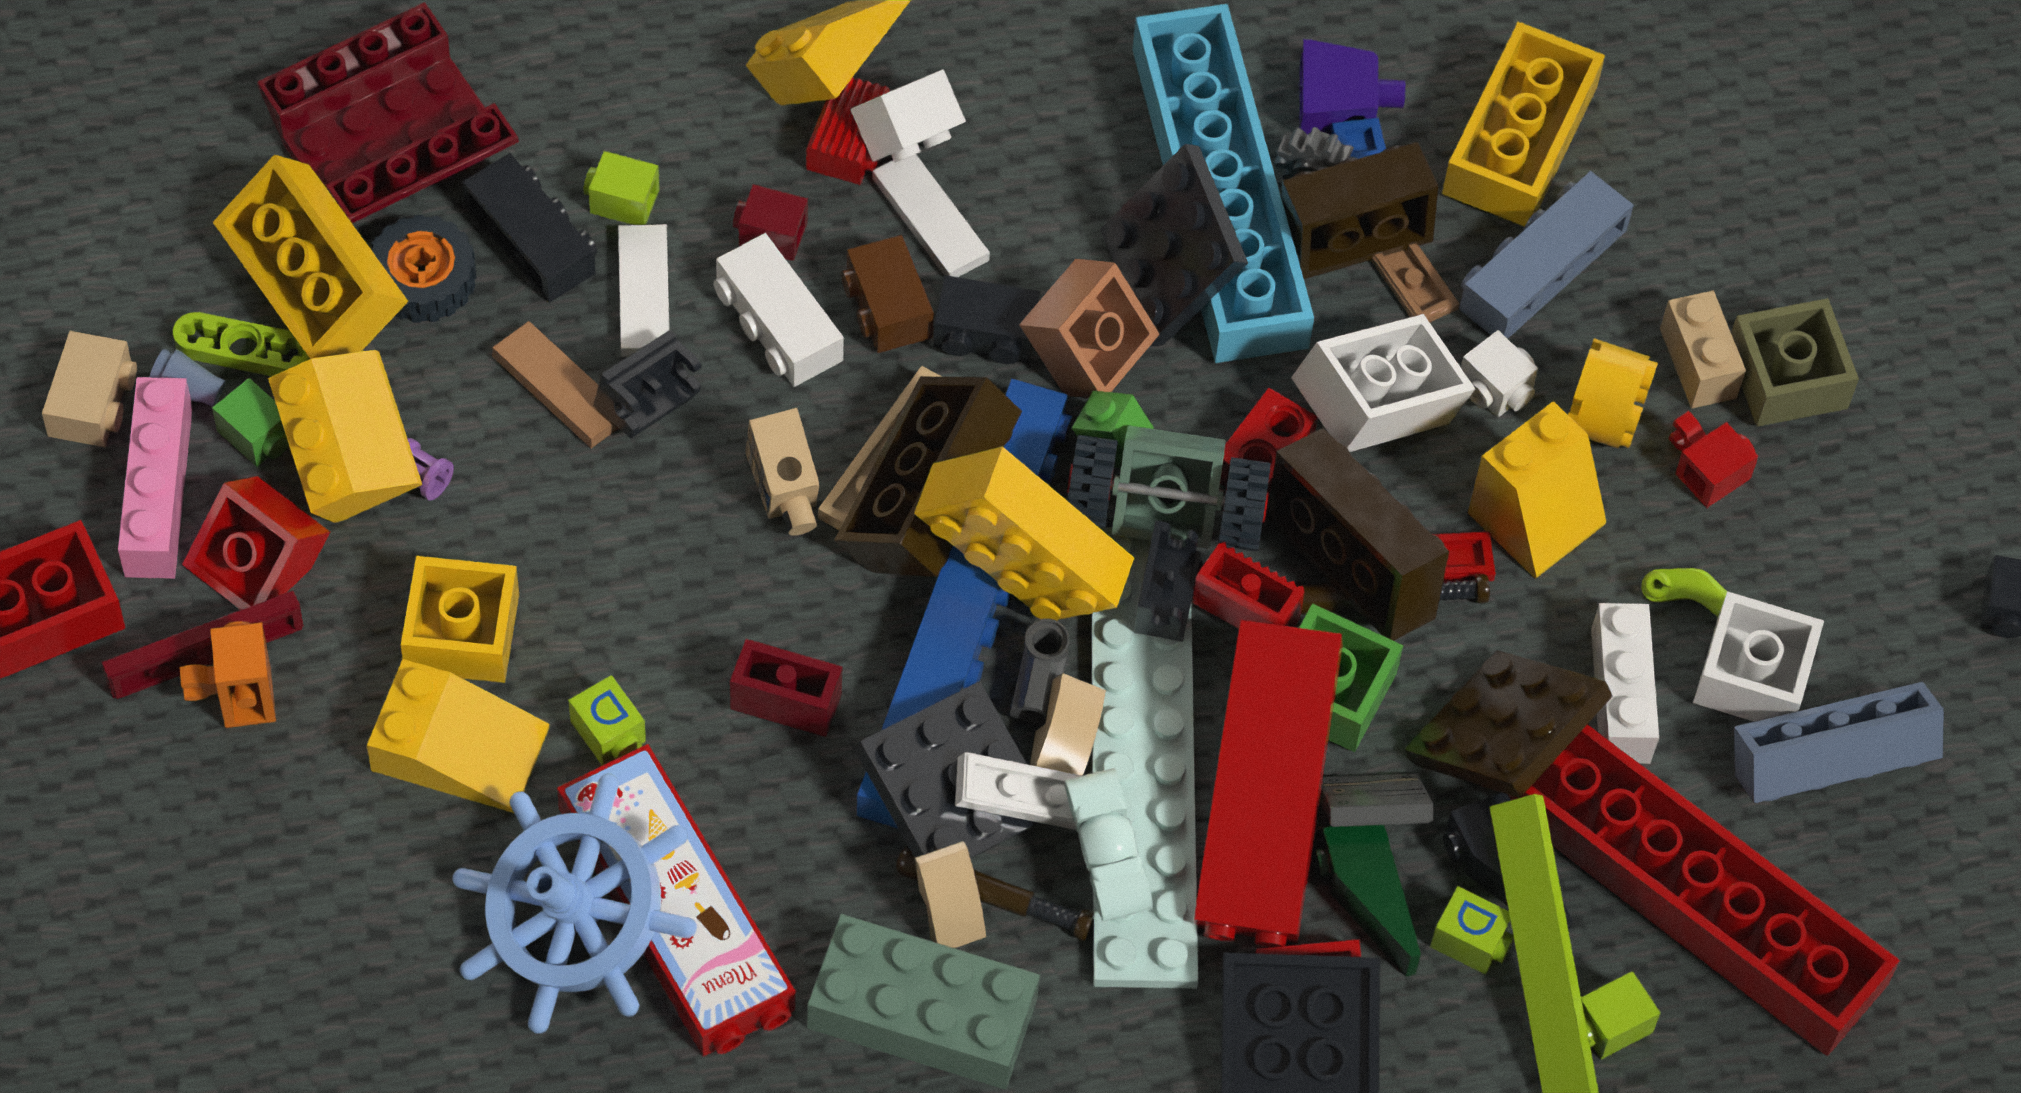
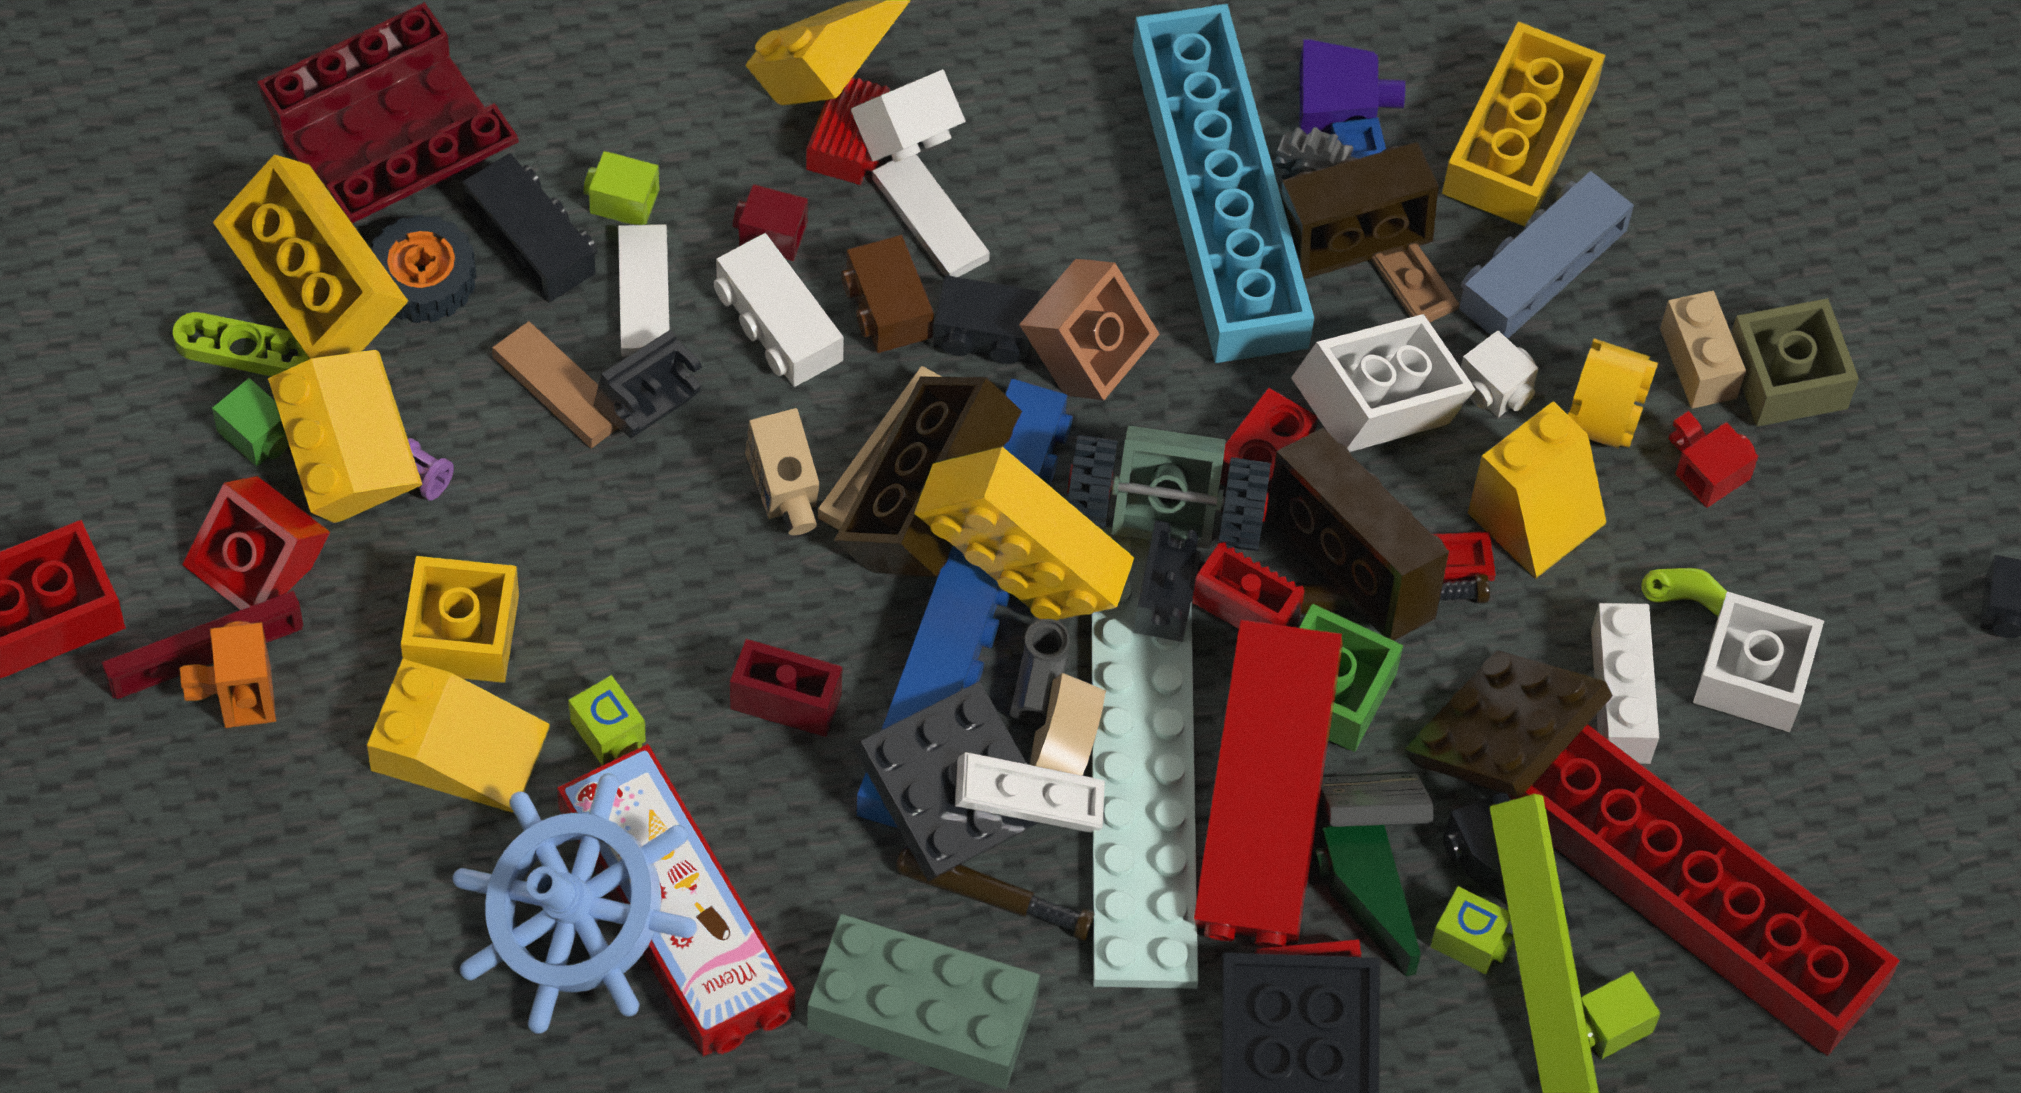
(88, 389): tan brick -> none
(155, 478): bright pink brick -> none
(202, 384): sand blue cone -> none
(951, 896): tan slope -> none
(1108, 417): bright green brick -> none
(1108, 844): light aqua piece -> none
(1175, 242): black plate -> none
(1838, 742): sand blue brick -> none

